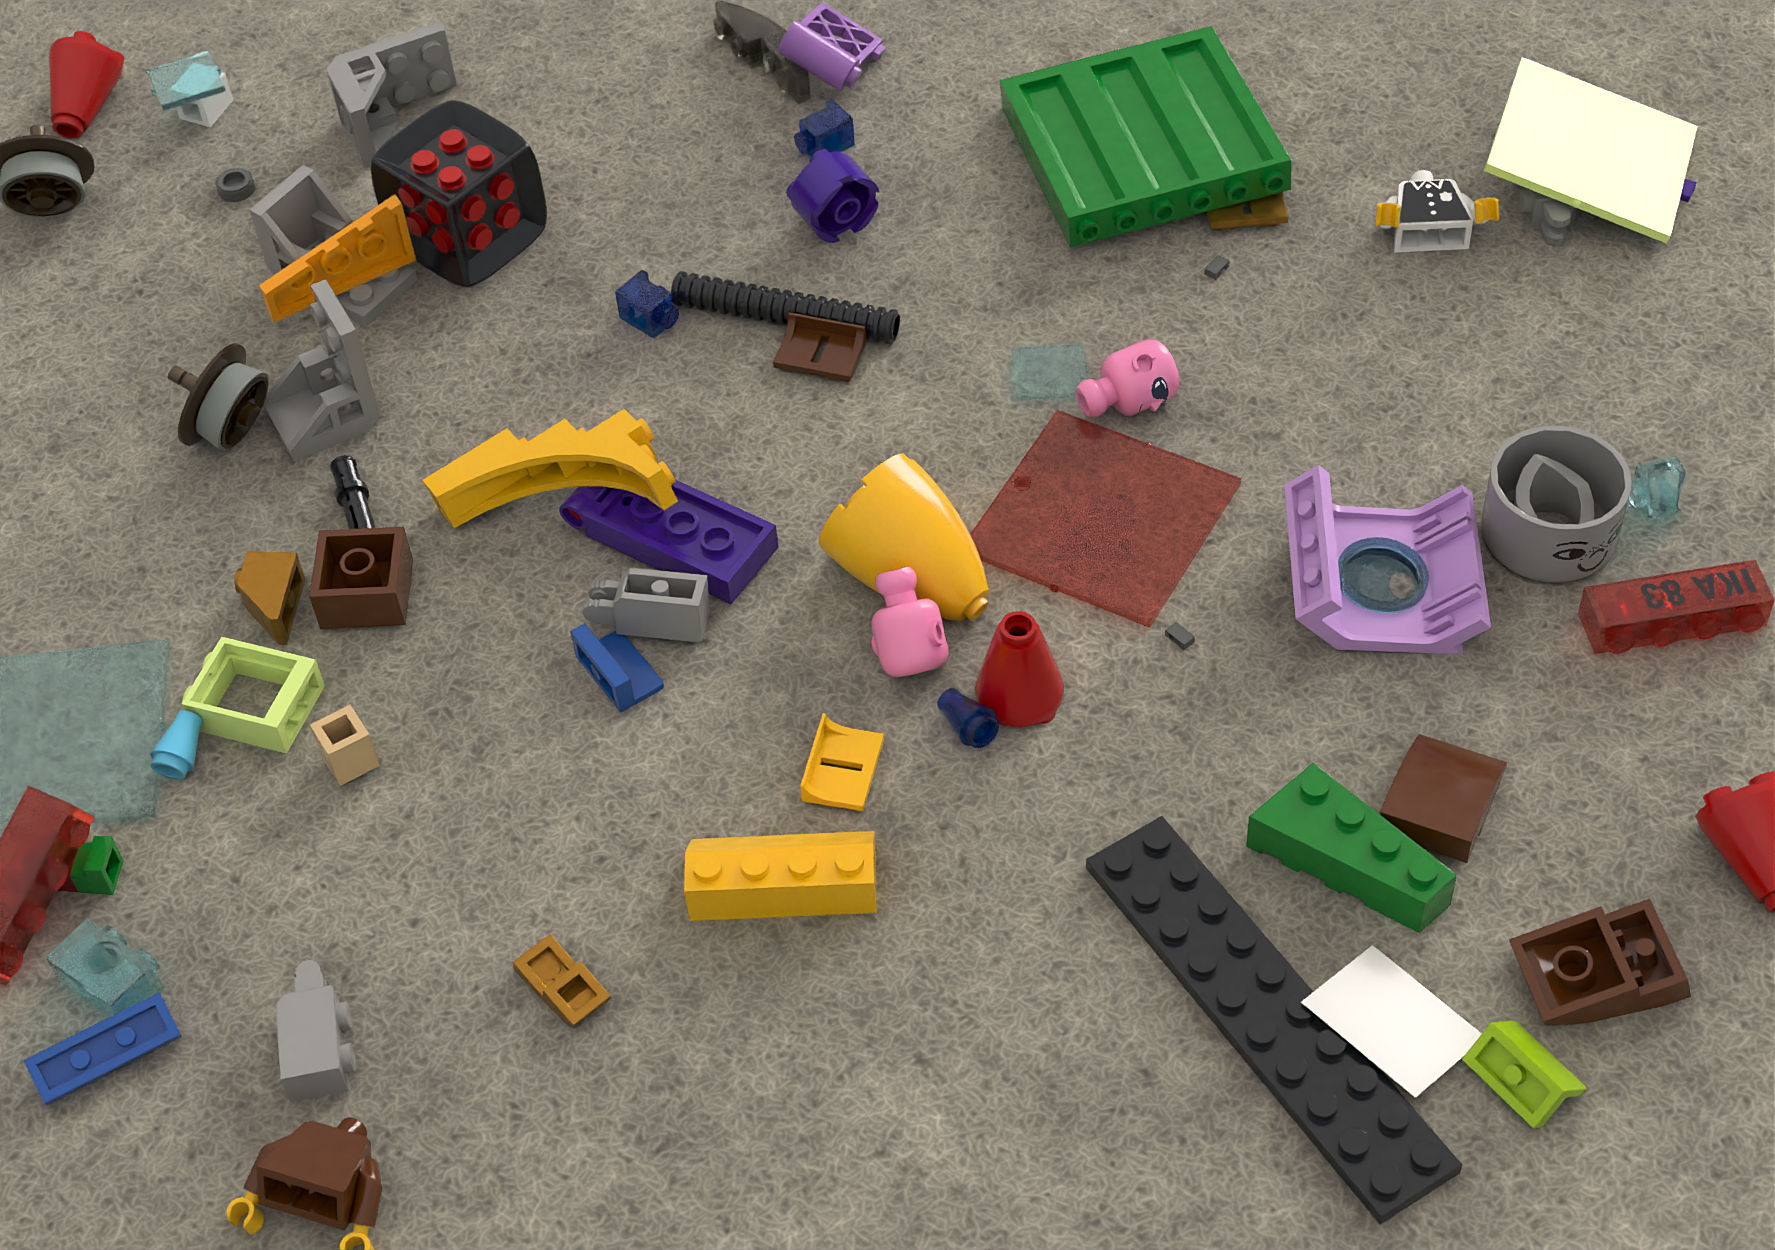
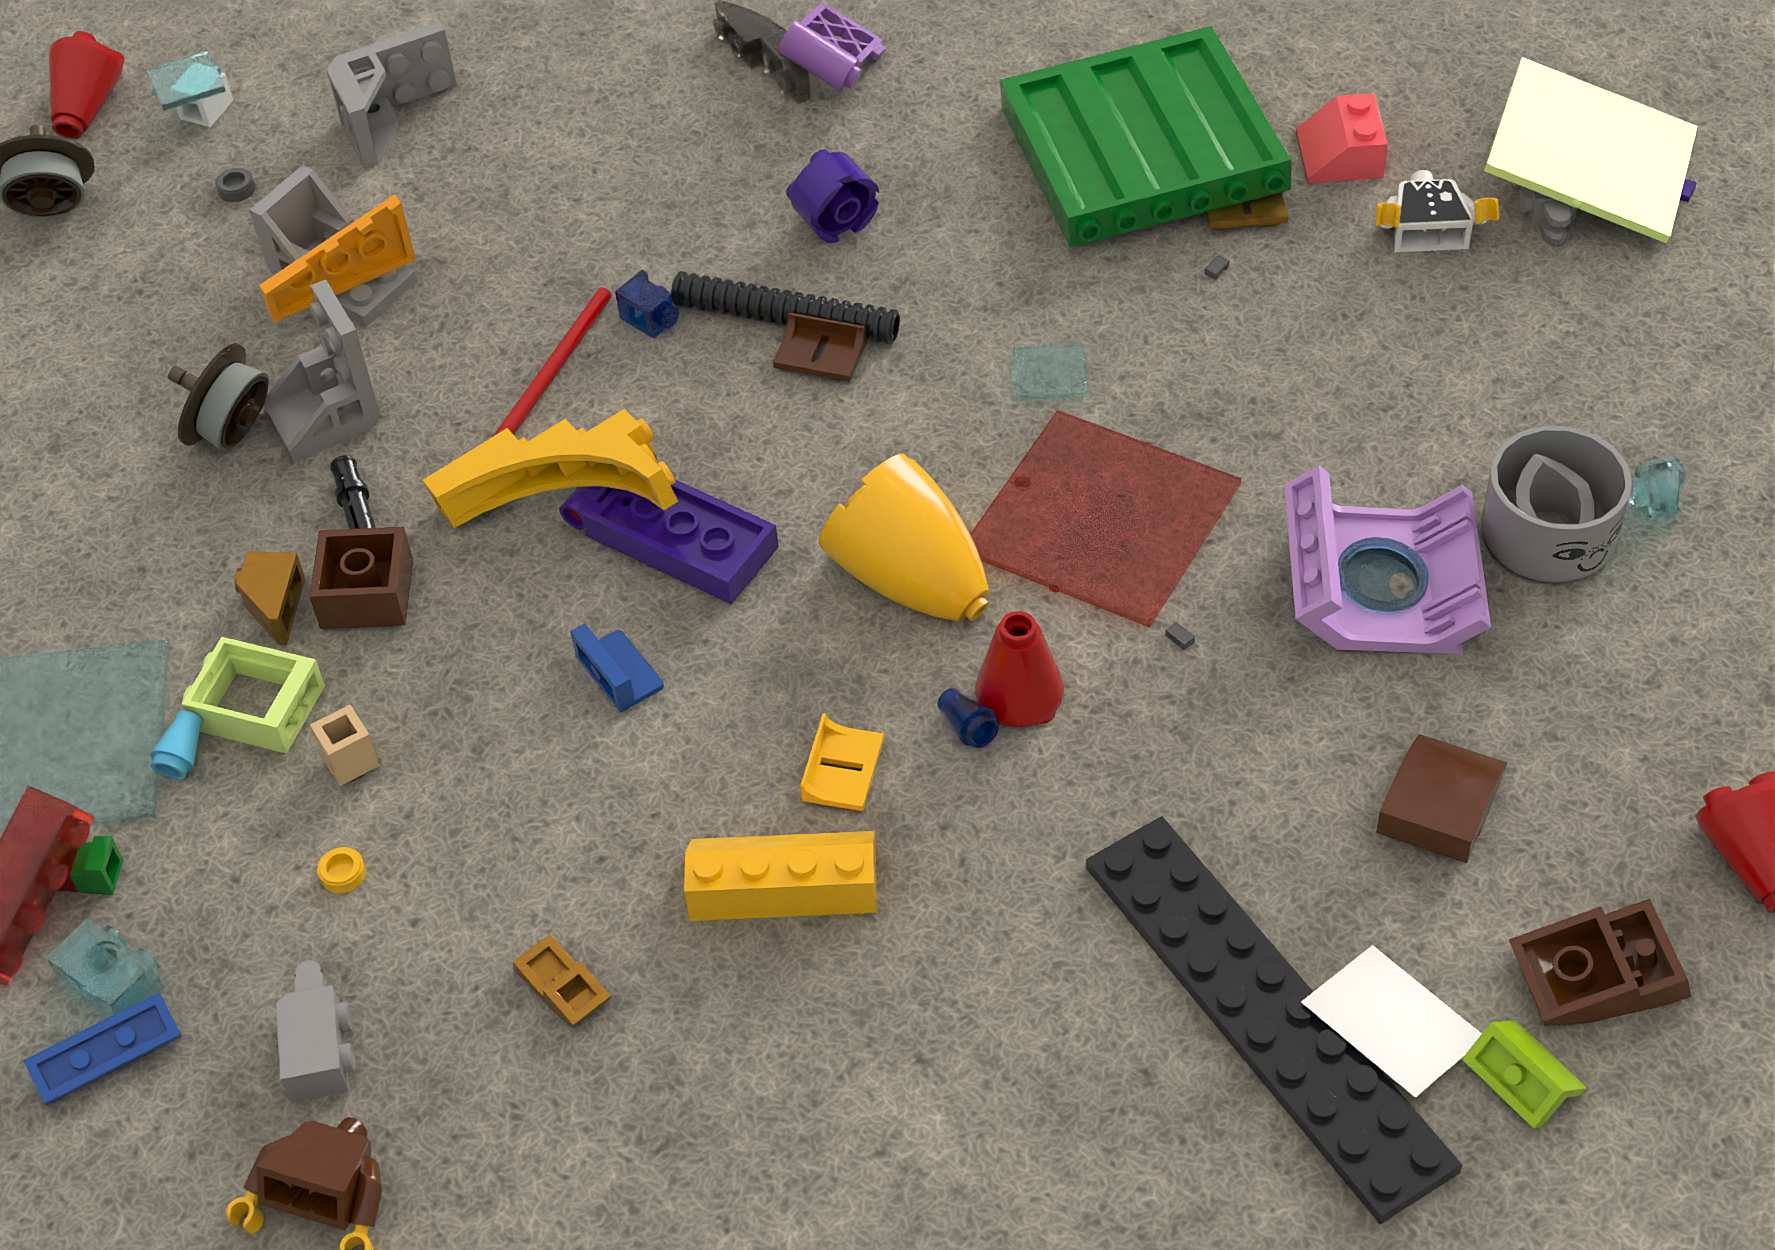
(341, 870): none -> yellow tile
(464, 190): black piece -> none
(555, 361): none -> red piece
(651, 604): light grey hinge -> none
(825, 129): clear blue brick -> none
(909, 630): bright pink piece -> none
(1131, 381): bright pink piece -> none
(1344, 140): none -> coral slope
(1351, 848): green wedge -> none
(1675, 607): clear red brick -> none

